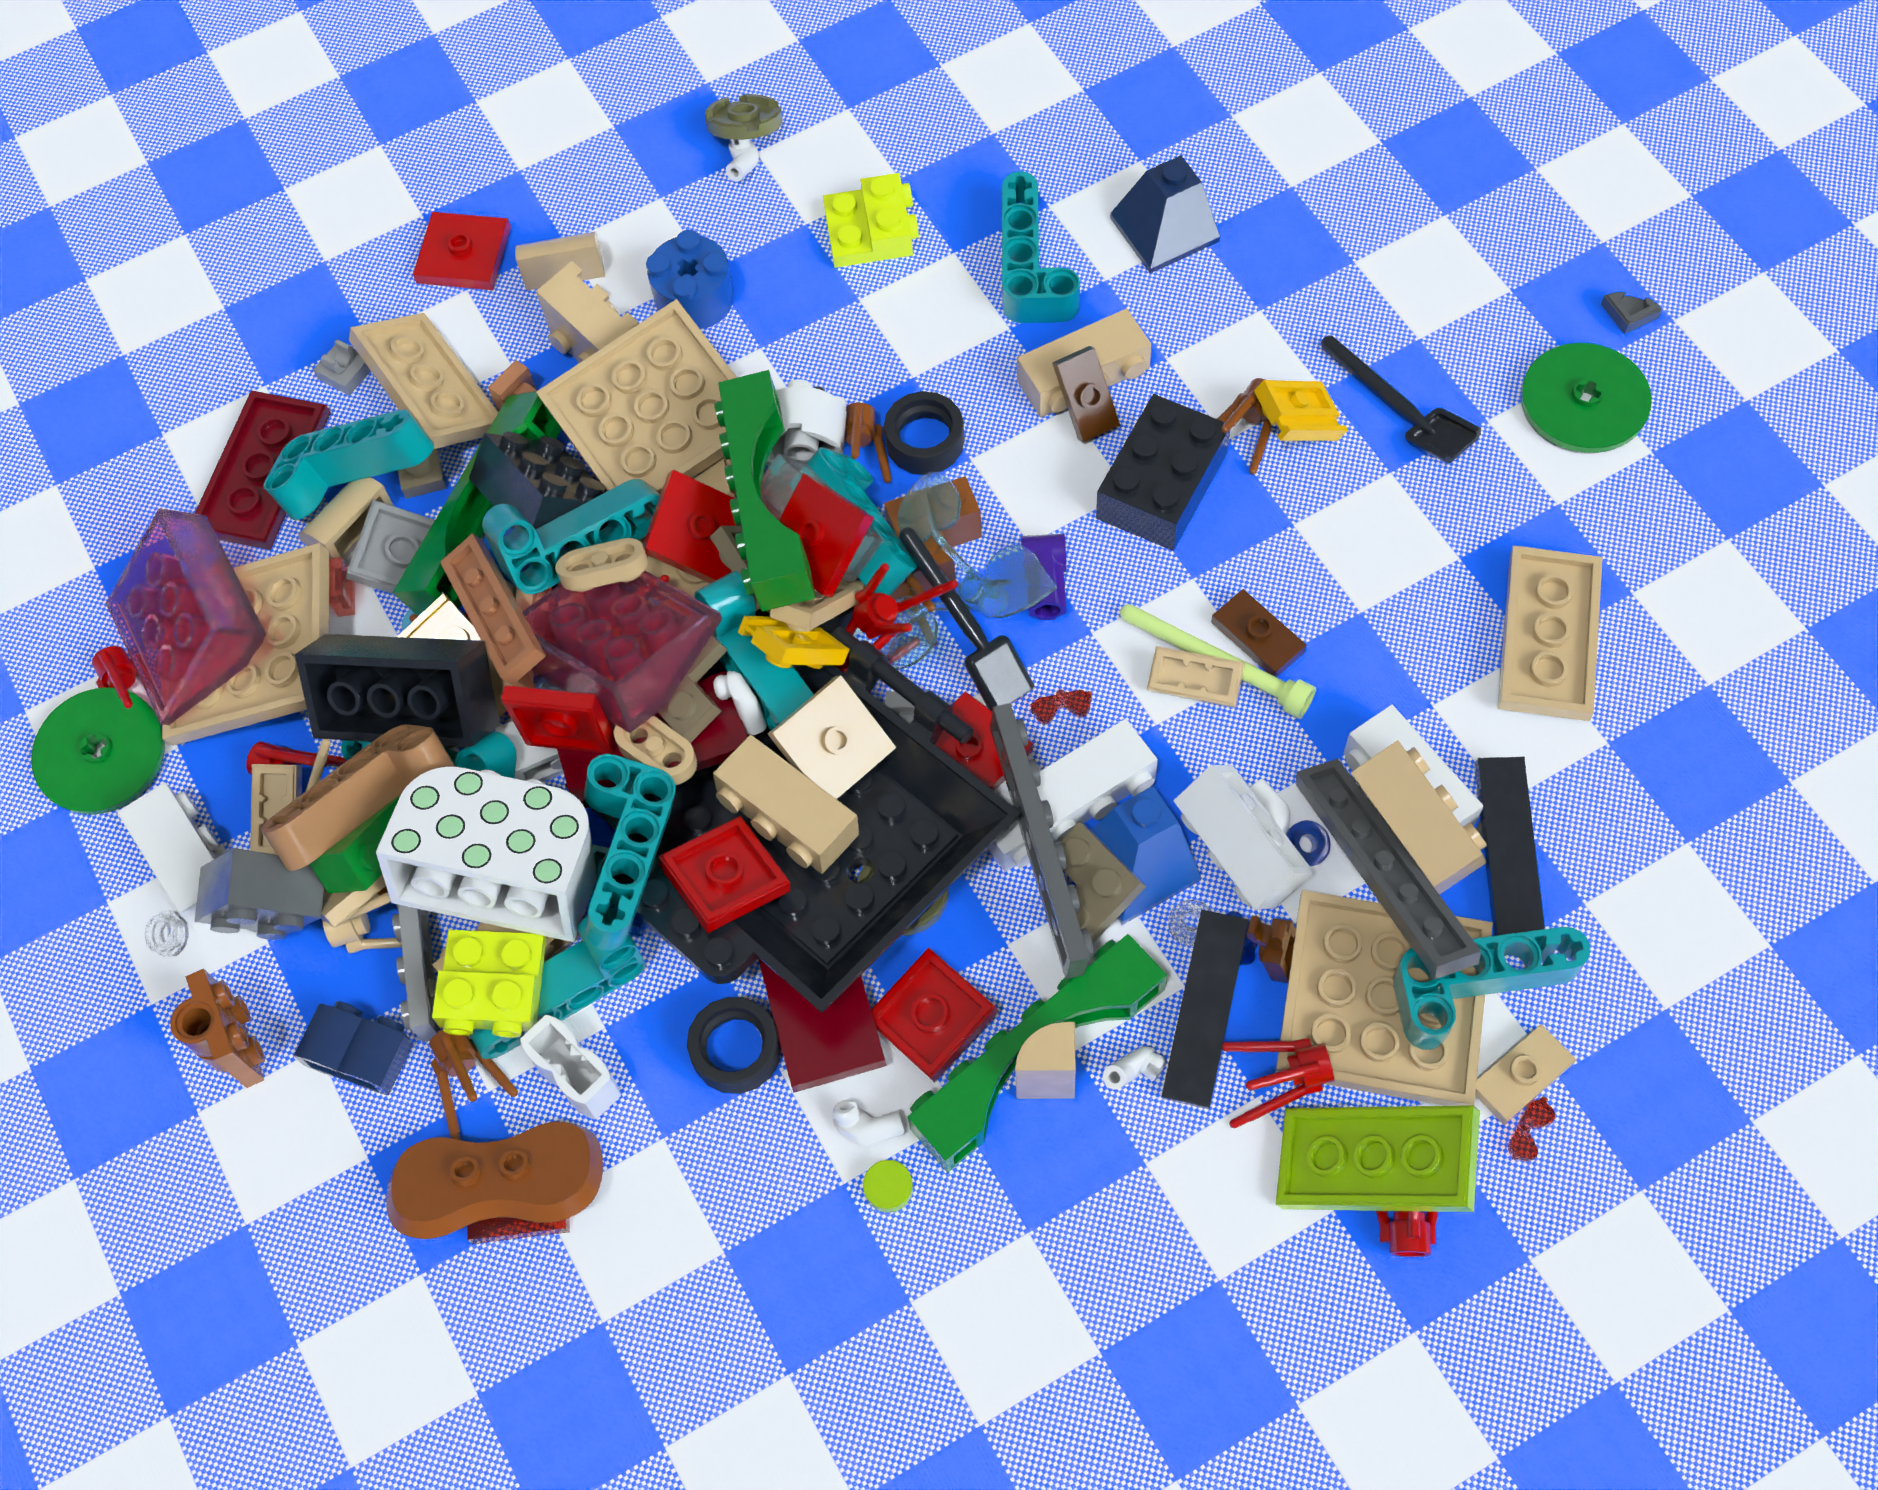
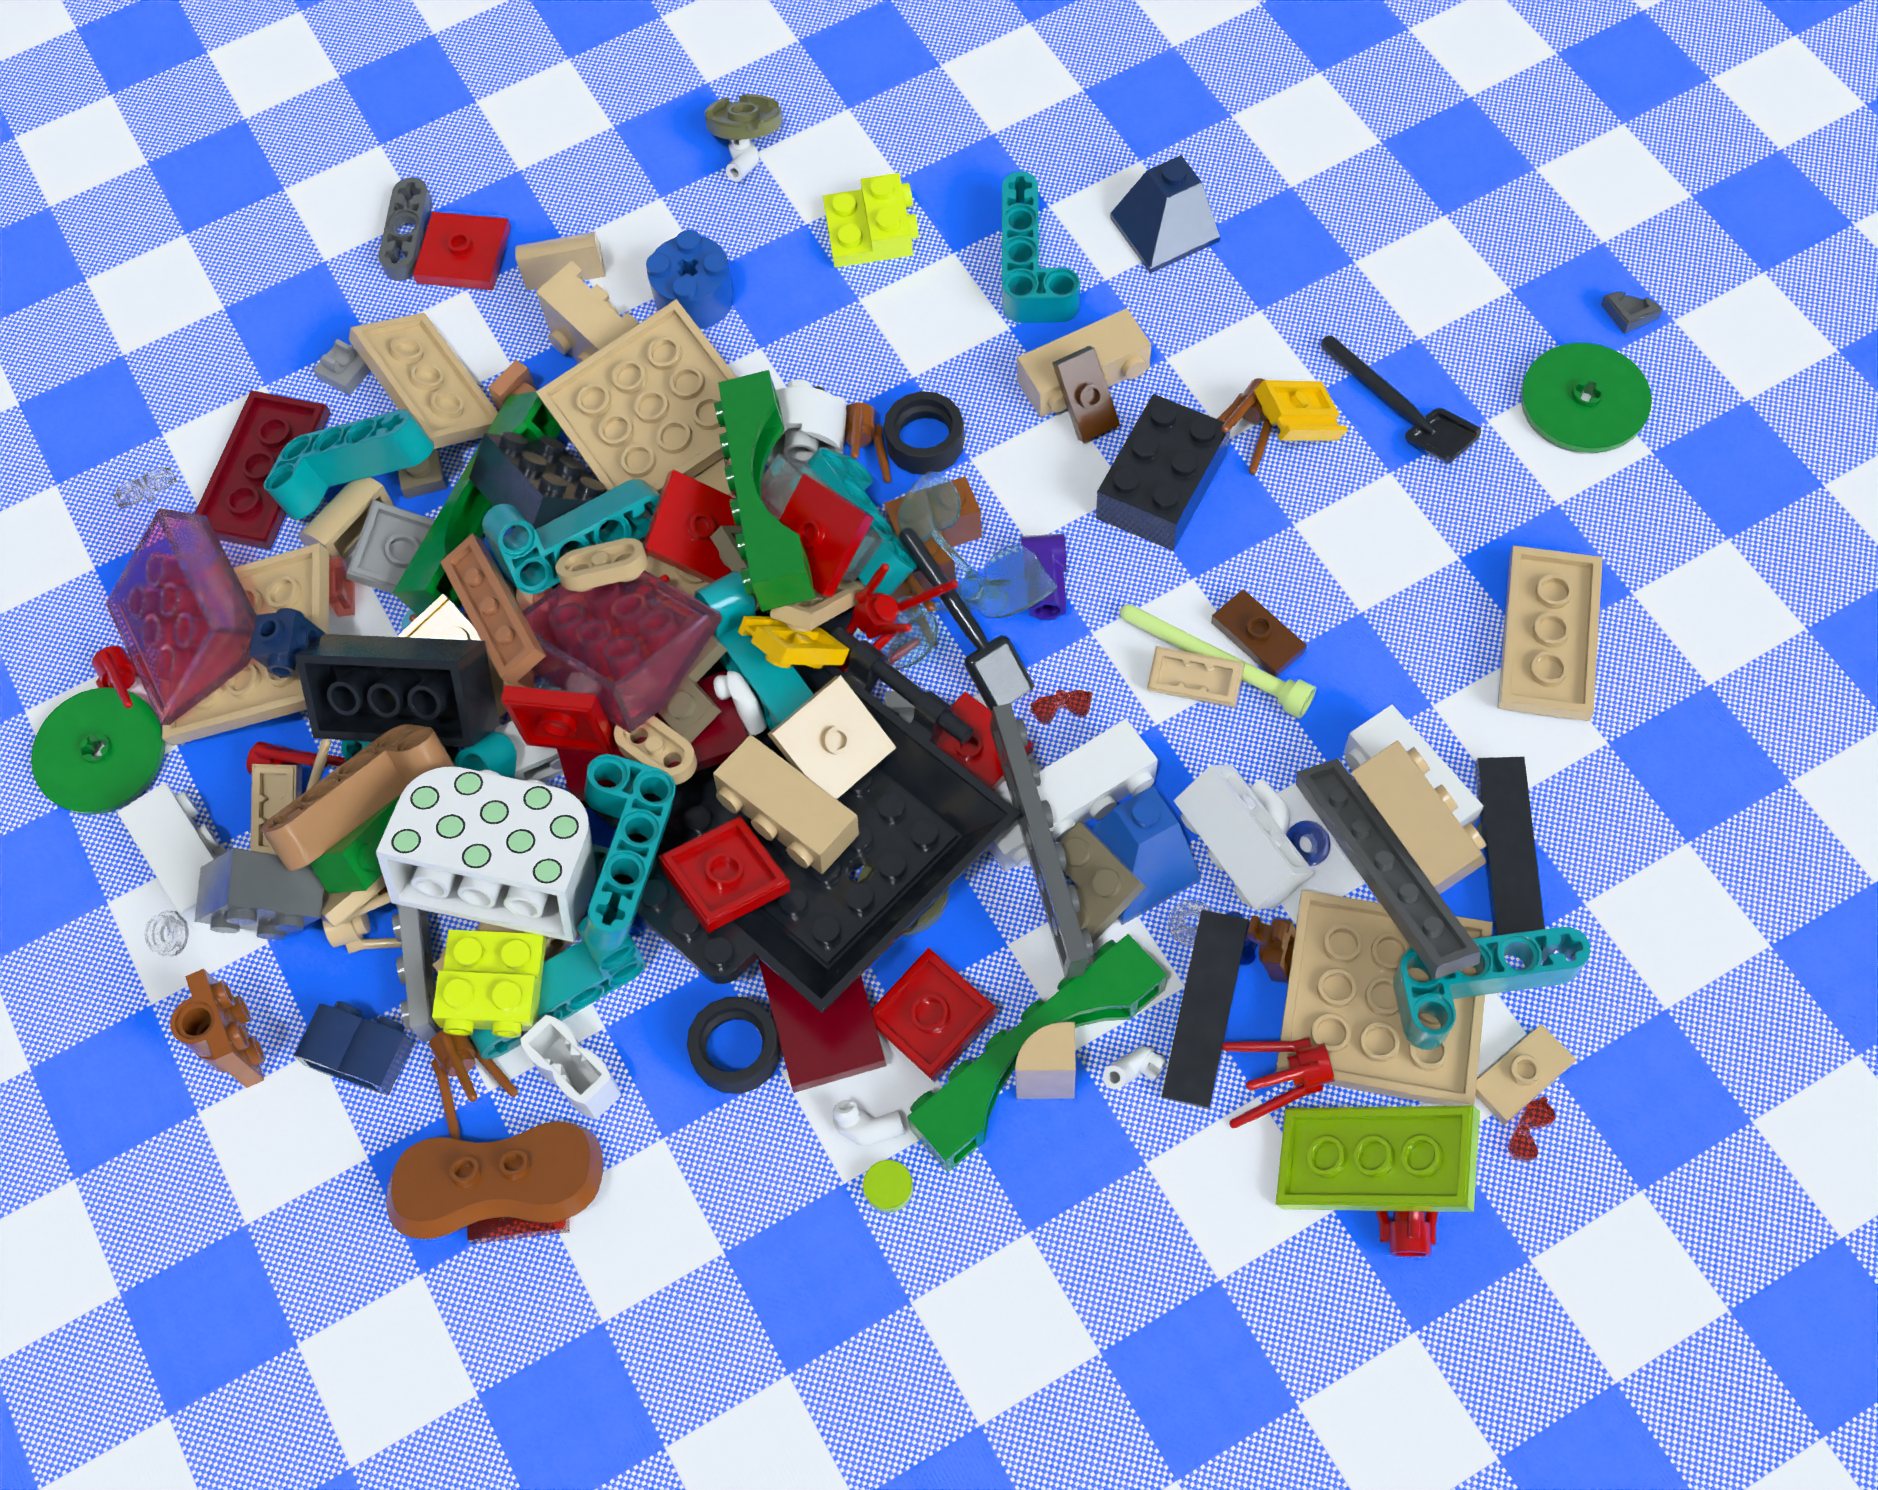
(135, 490): none -> clear piece
(279, 638): none -> dark blue brick
(398, 215): none -> dark grey beam

